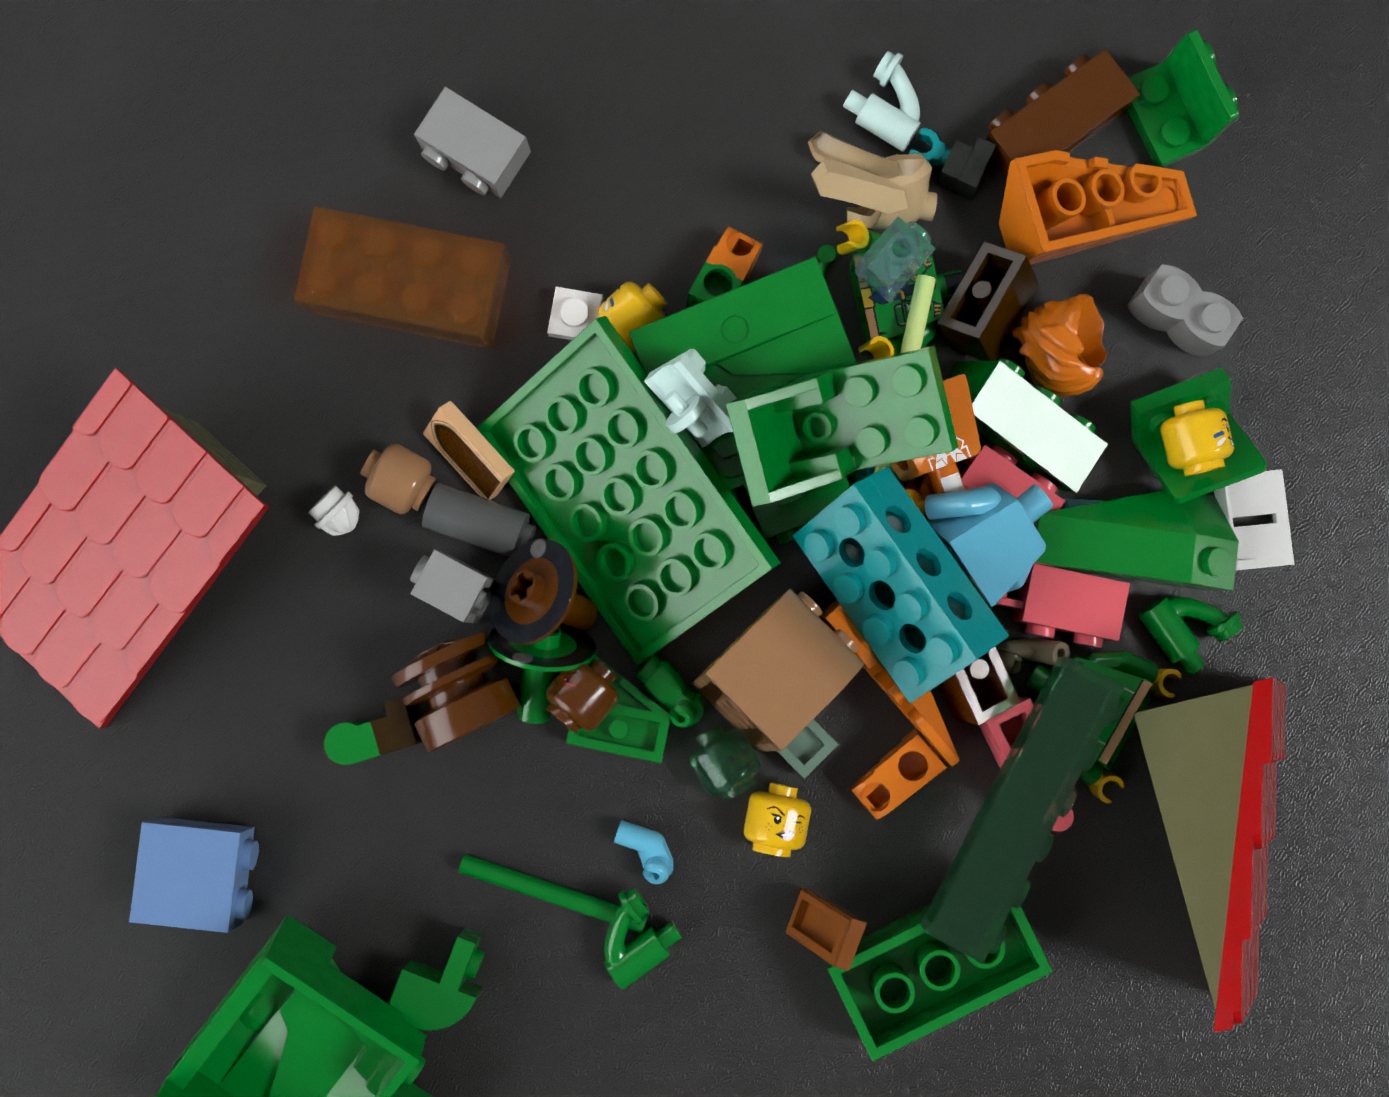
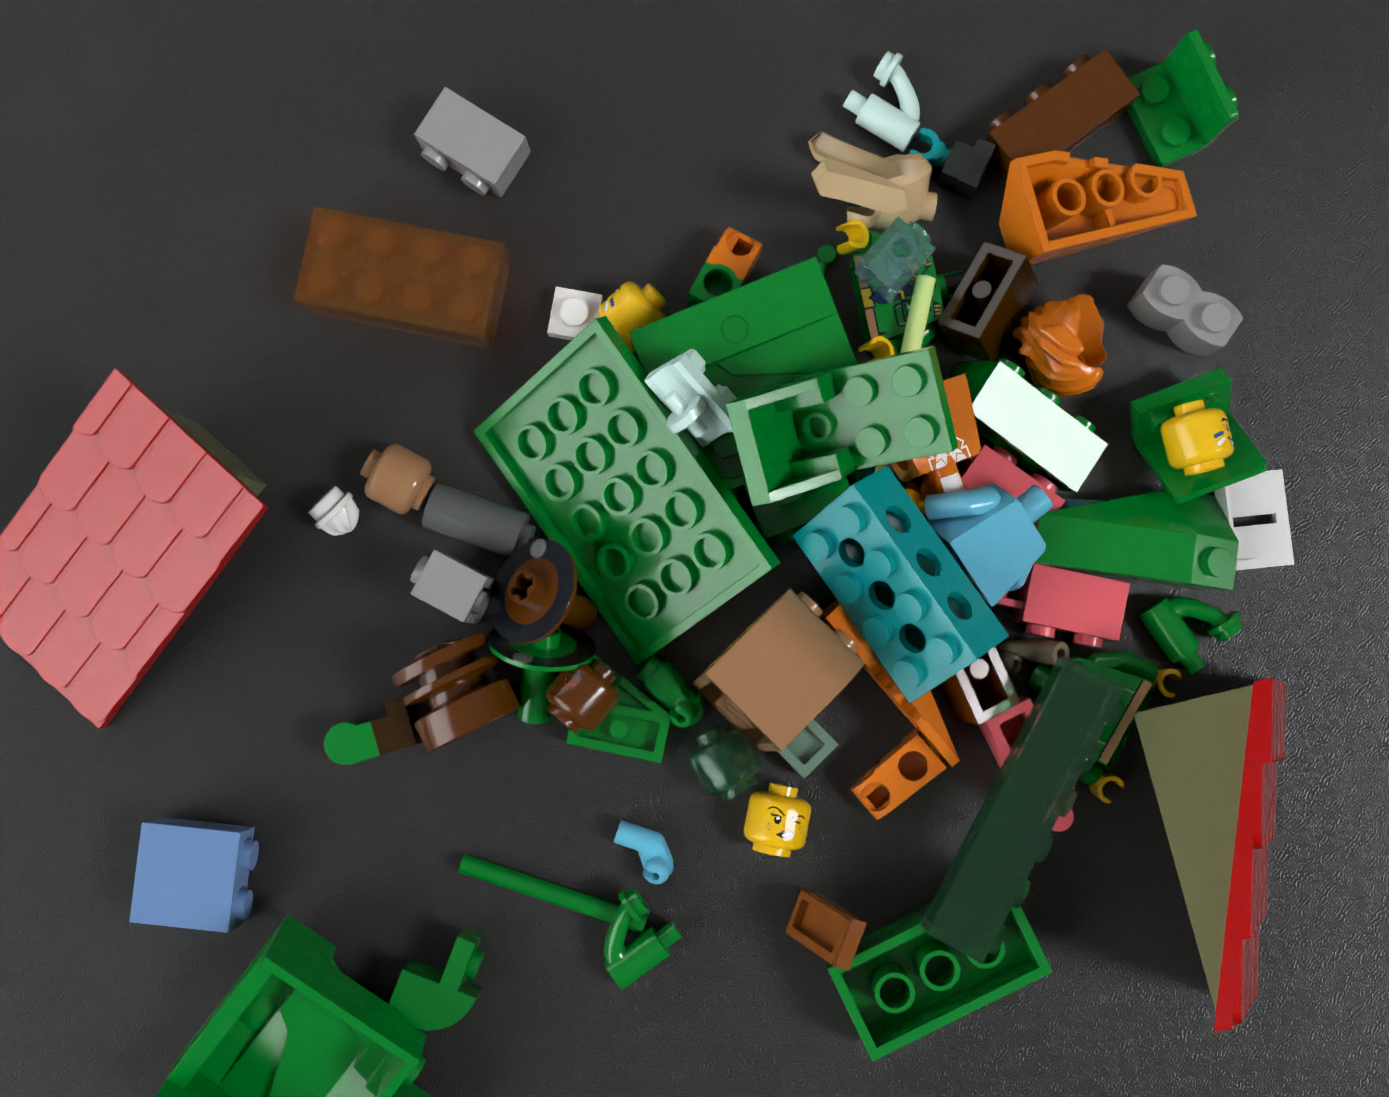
(468, 451): tile -> none

